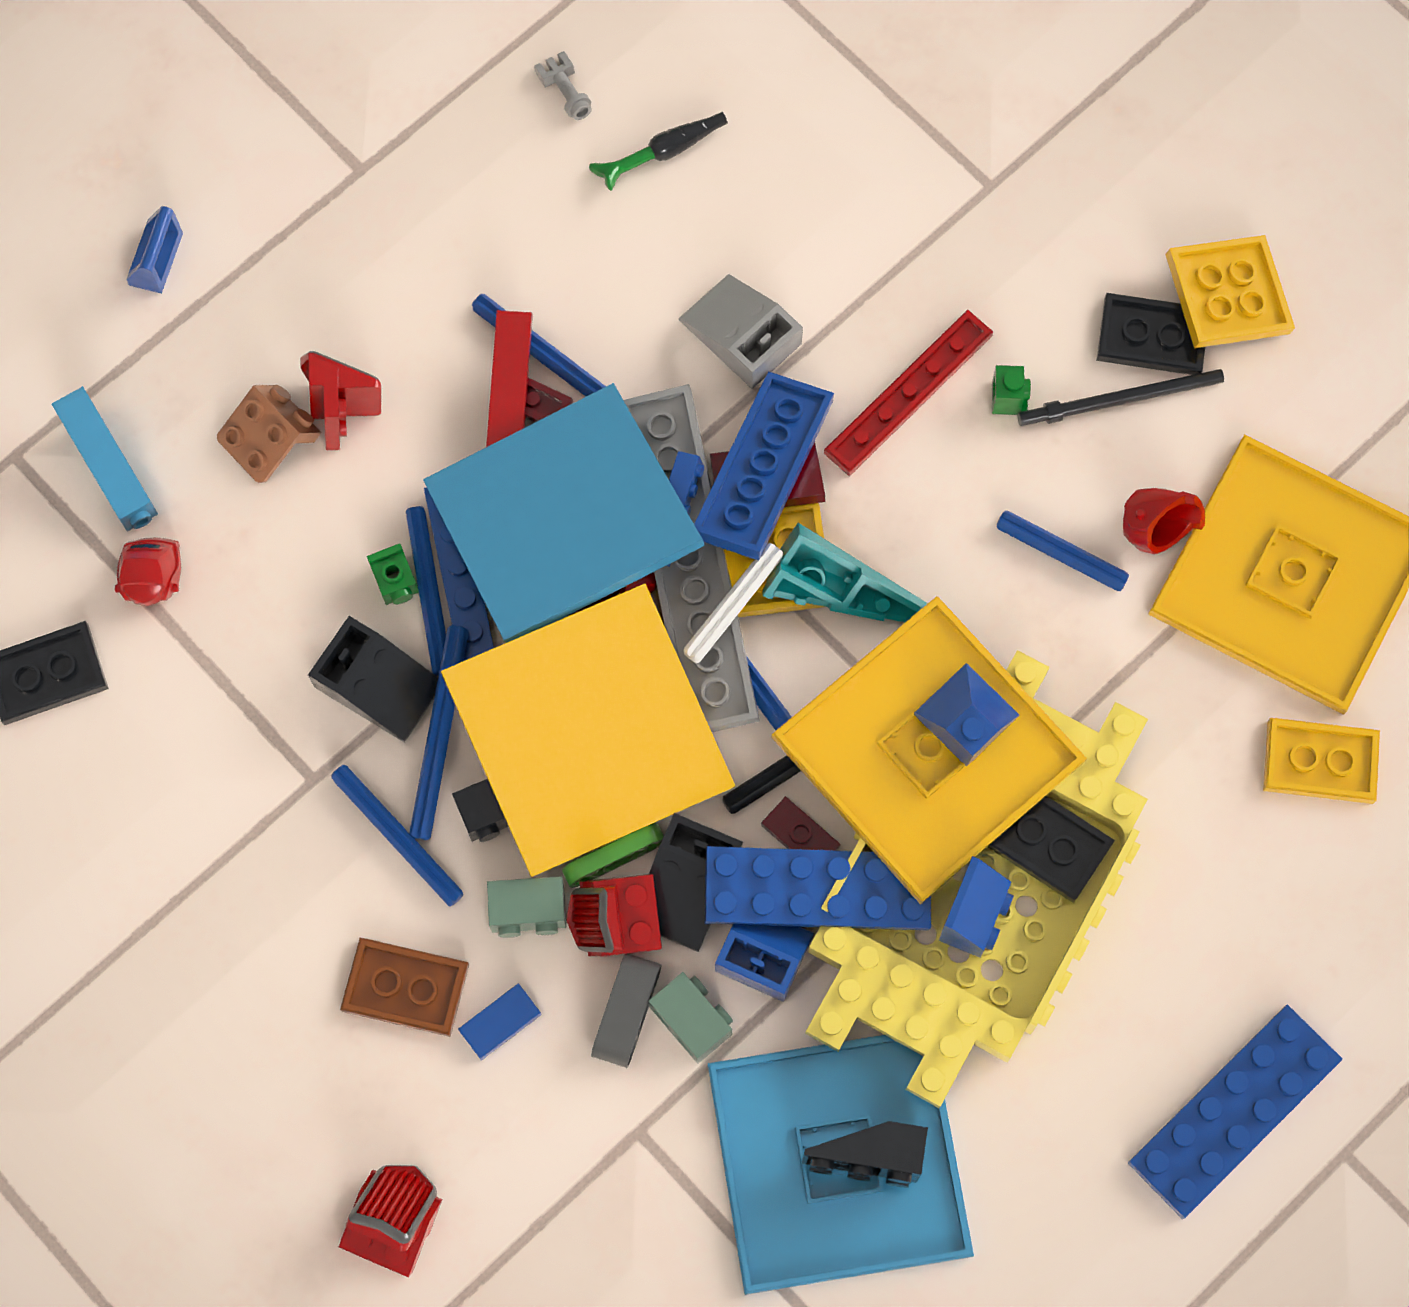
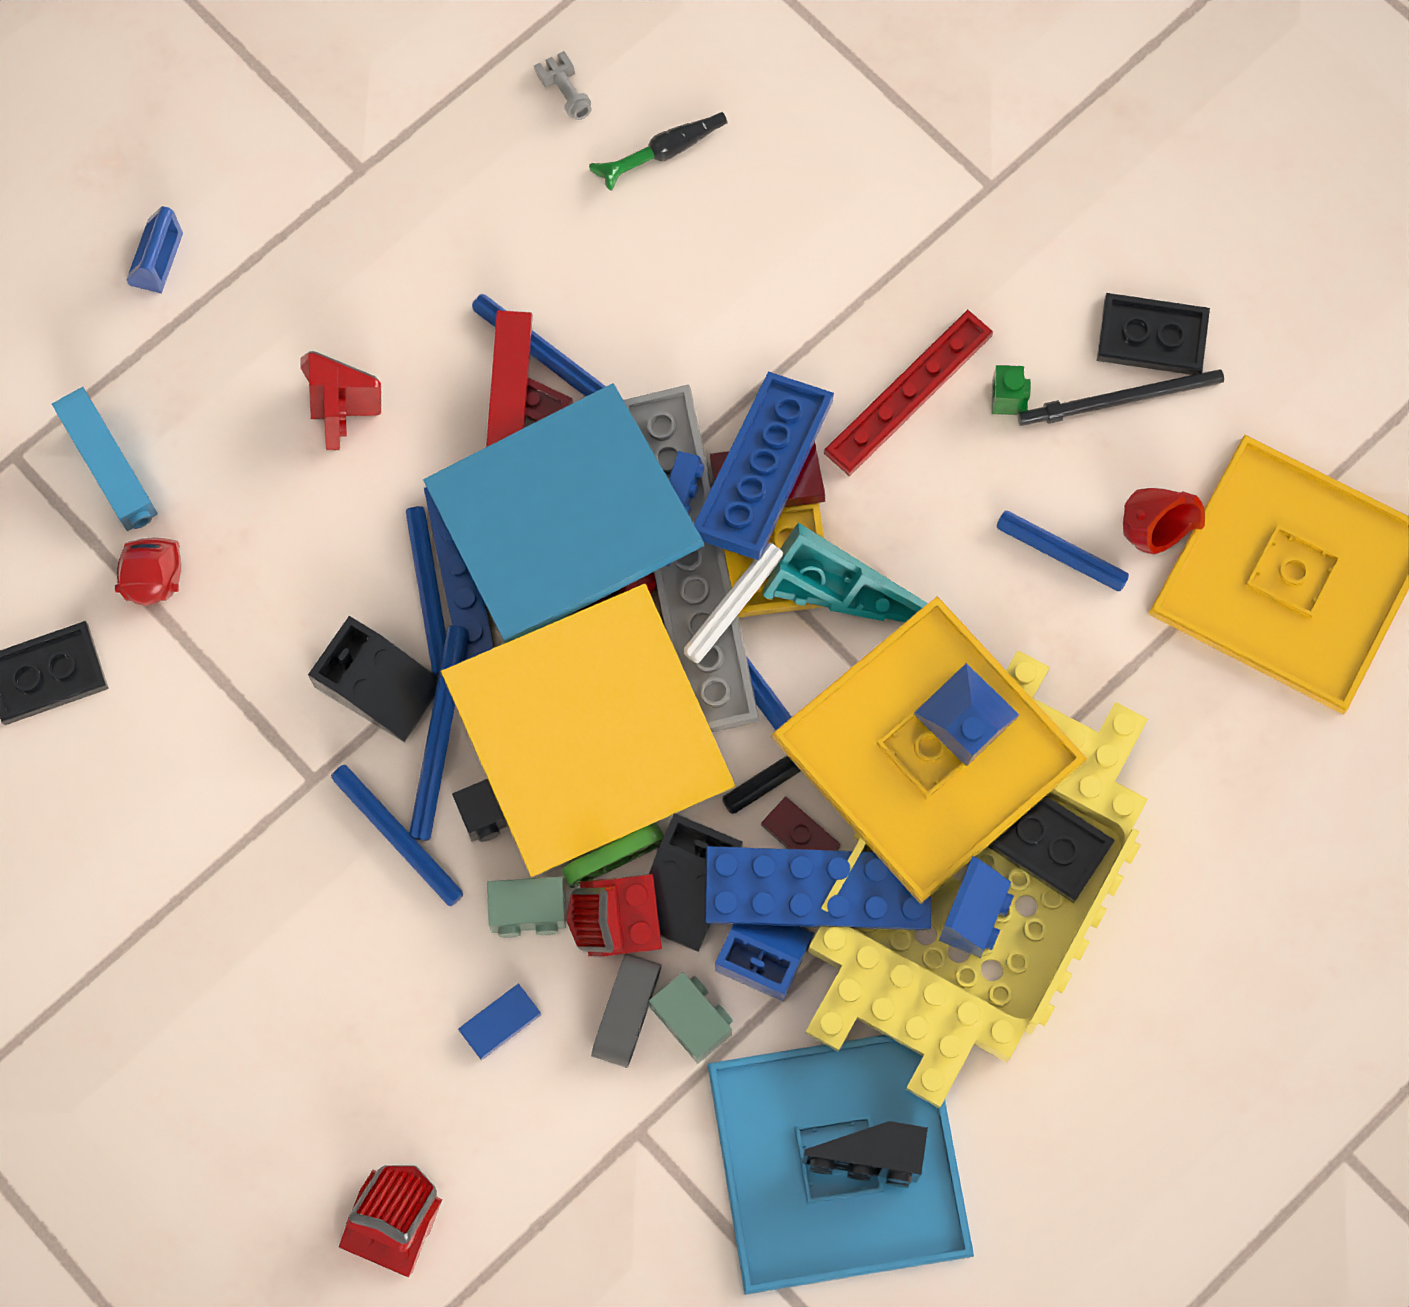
(265, 430): nougat bracket -> none
(390, 561): green brick -> none
(404, 987): dark orange tile -> none
(744, 329): light grey slope -> none
(1229, 291): yellow plate -> none
(1234, 1111): blue plate -> none
(1321, 760): yellow tile -> none

